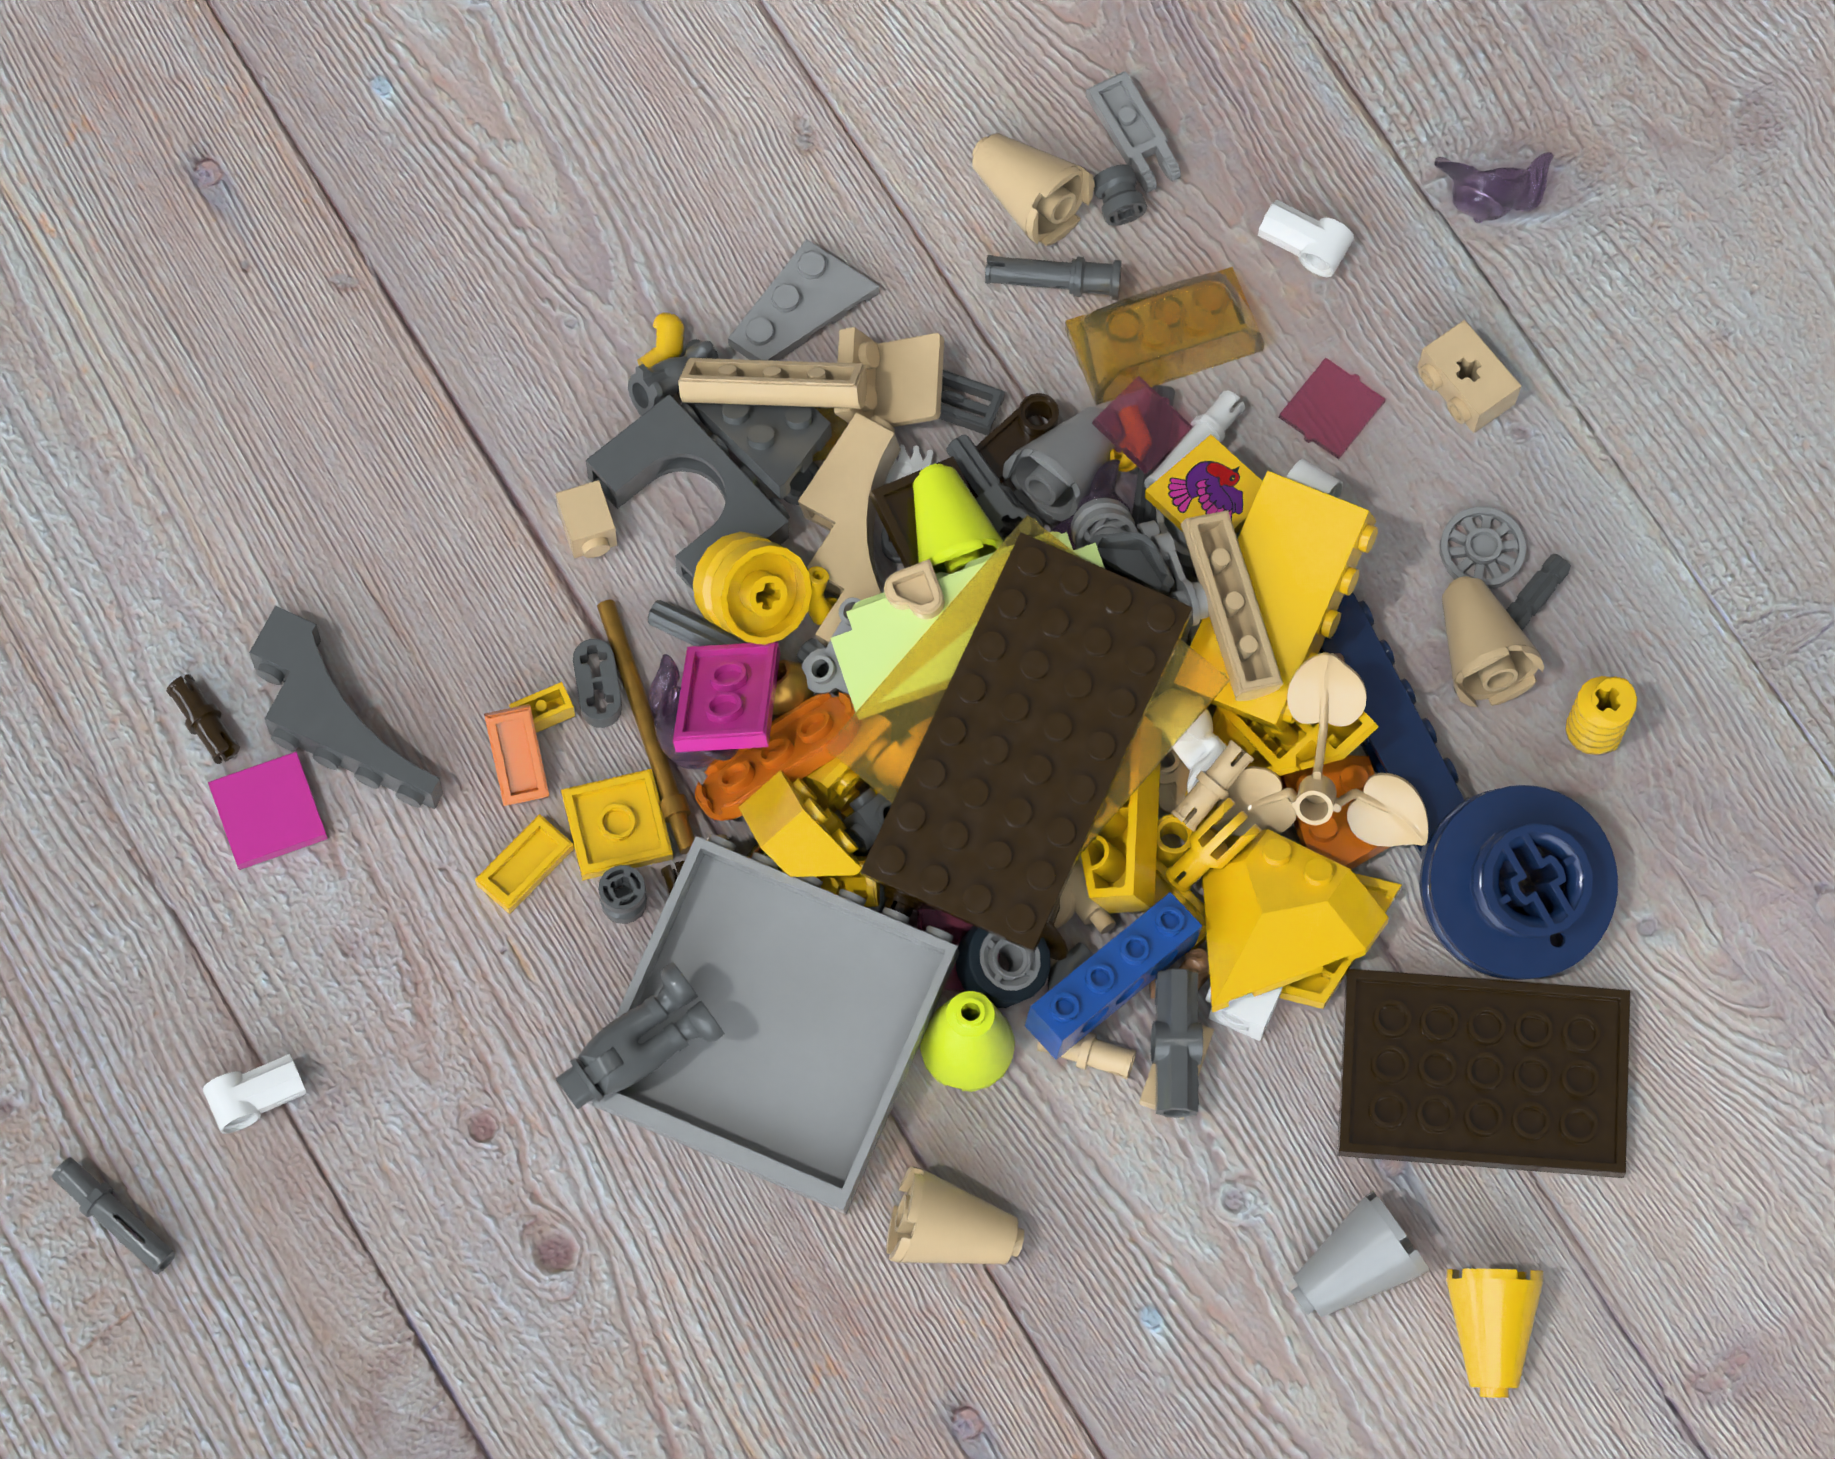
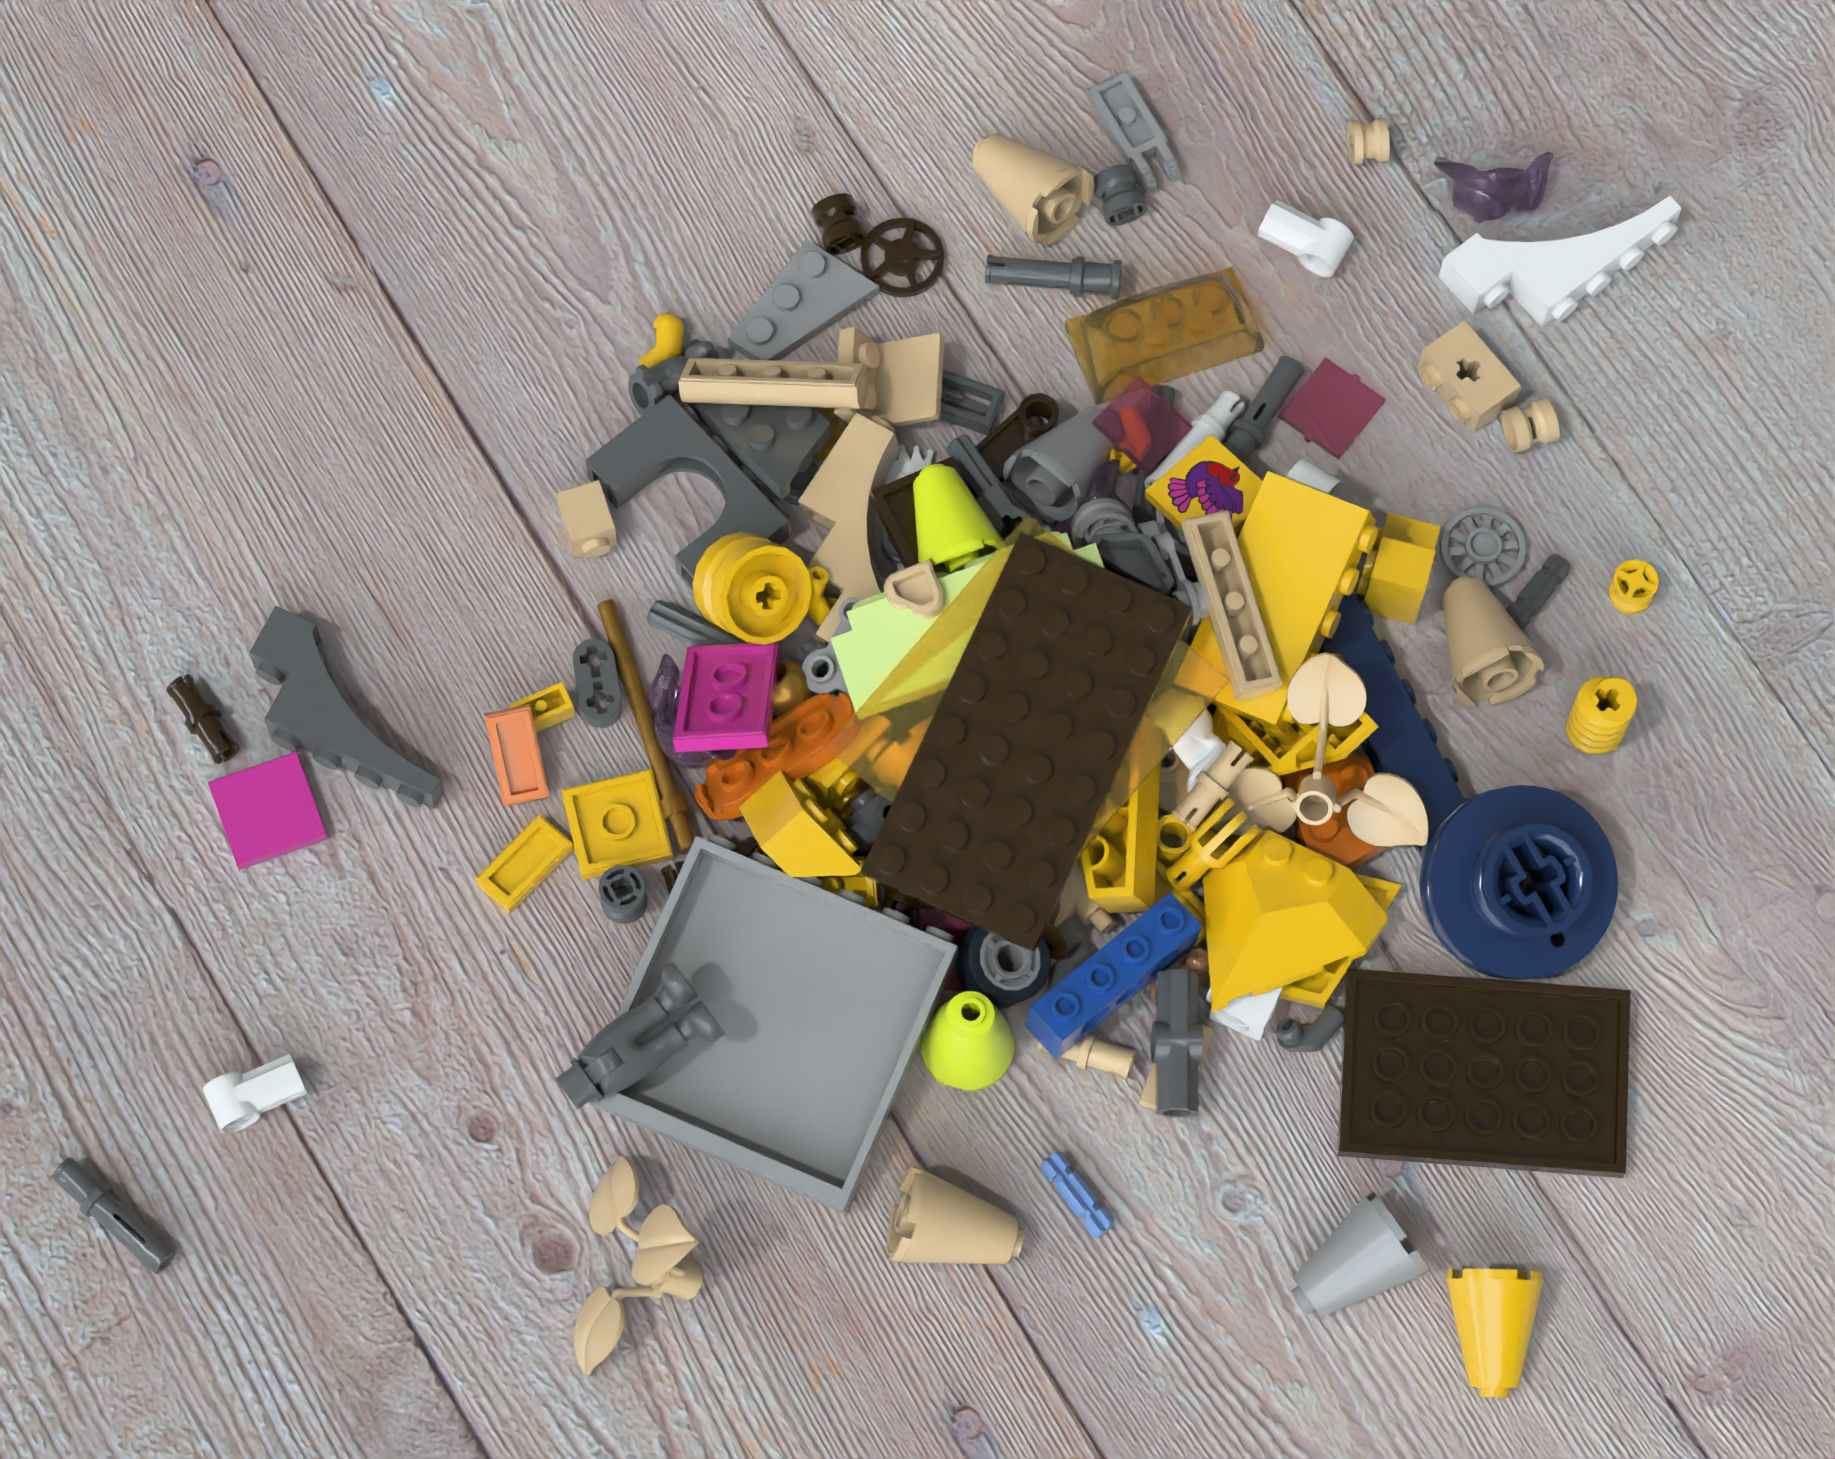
(657, 1262): none -> tan plant
(839, 223): none -> dark brown wheel
(902, 256): none -> dark brown wheel
(1077, 1194): none -> medium blue axle
(1249, 431): none -> dark grey pin
(1309, 1037): none -> dark grey arm
(1368, 141): none -> tan wheel
(1399, 568): none -> yellow brick
(1530, 425): none -> tan wheel
(1554, 273): none -> white arch
(1637, 576): none -> yellow wheel

